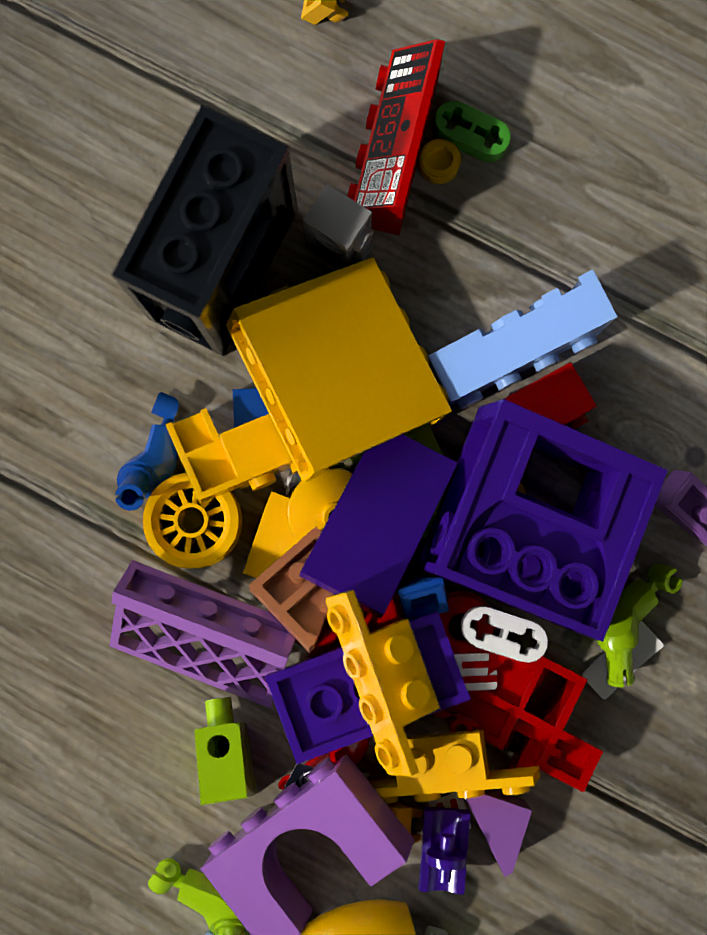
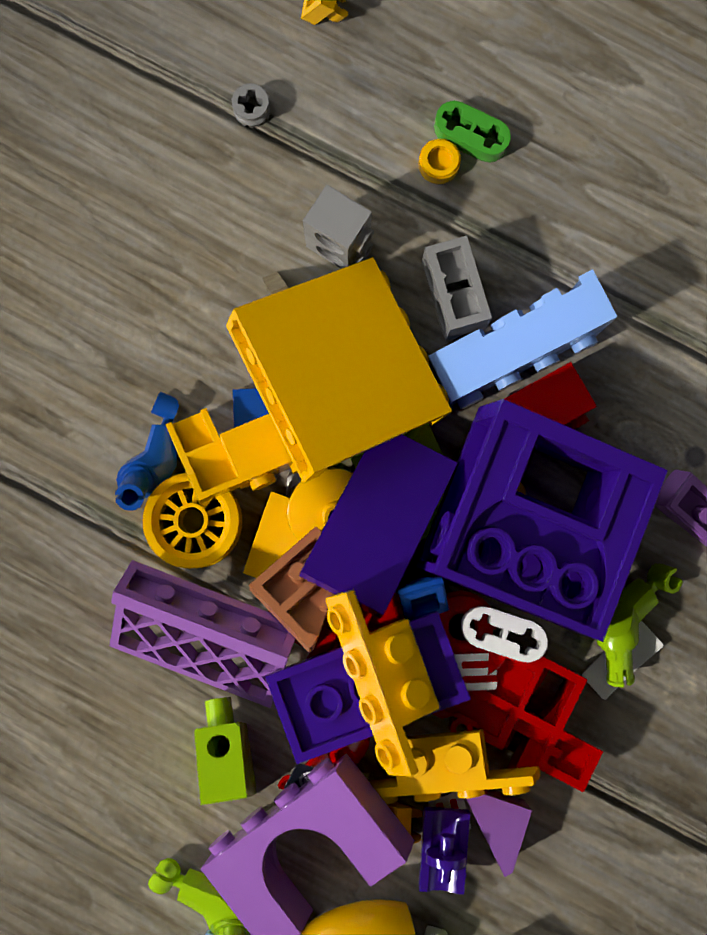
(210, 229): black piece -> none
(259, 113): none -> light grey bush
(397, 133): slope -> none
(456, 287): none -> light grey brick

